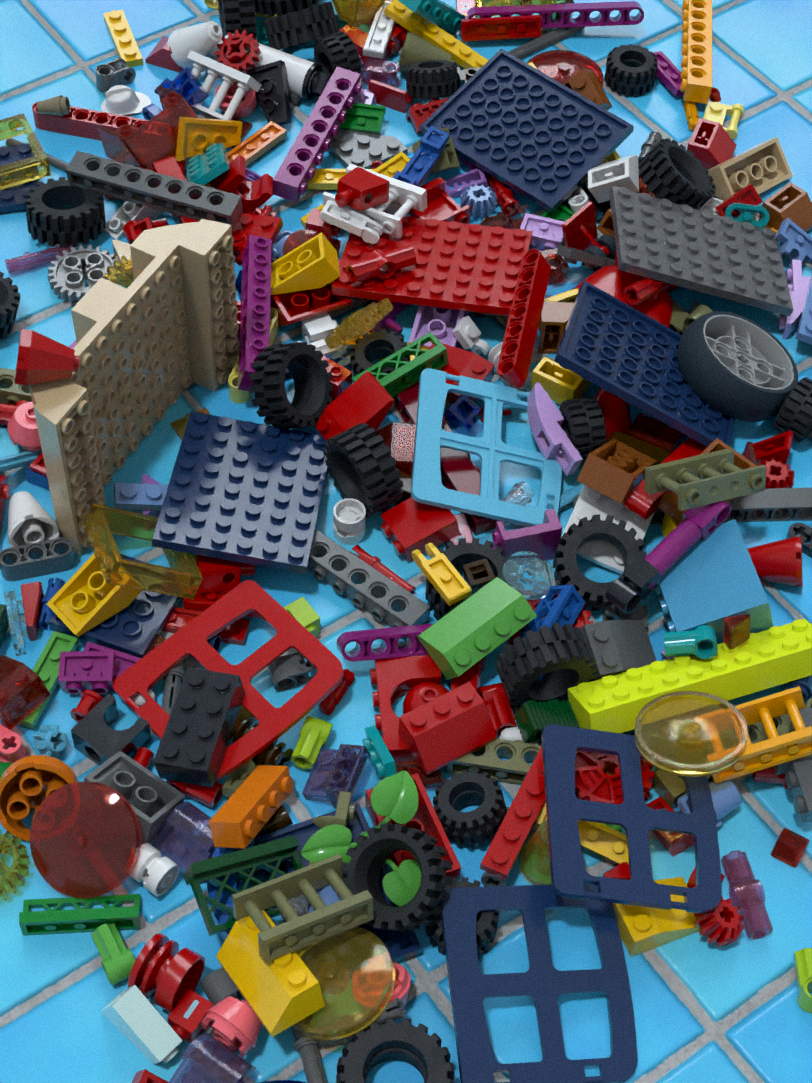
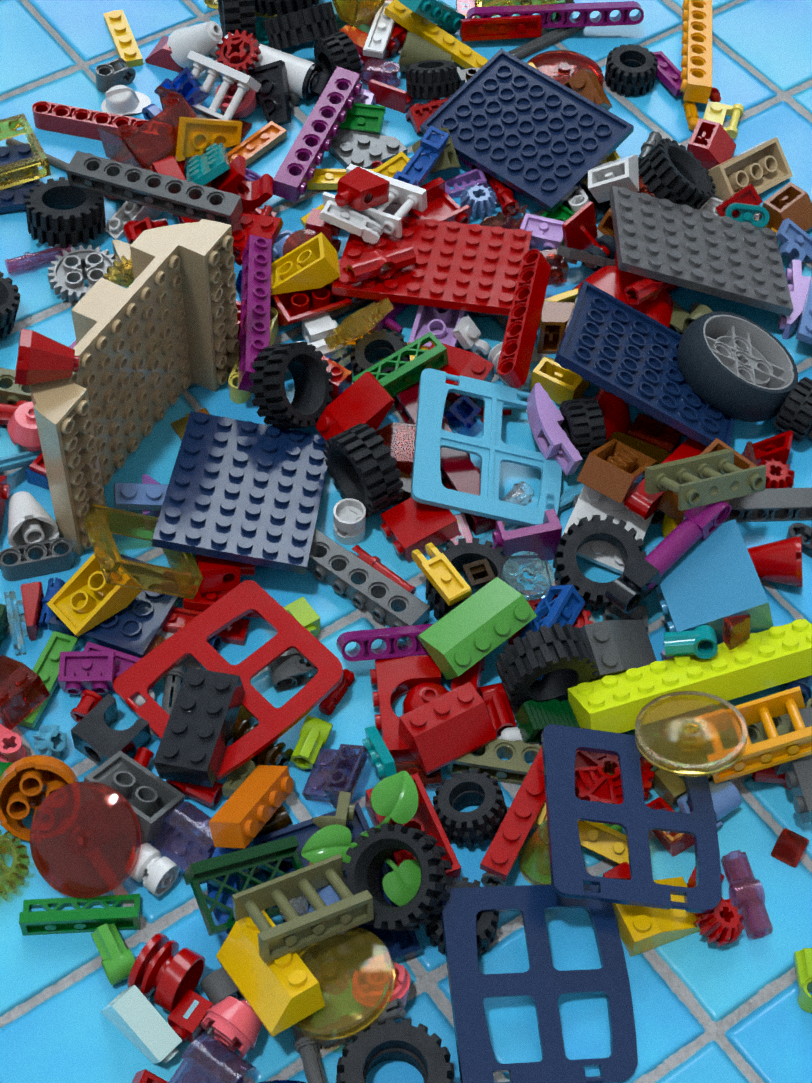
(54, 106): dark tan cone -> none

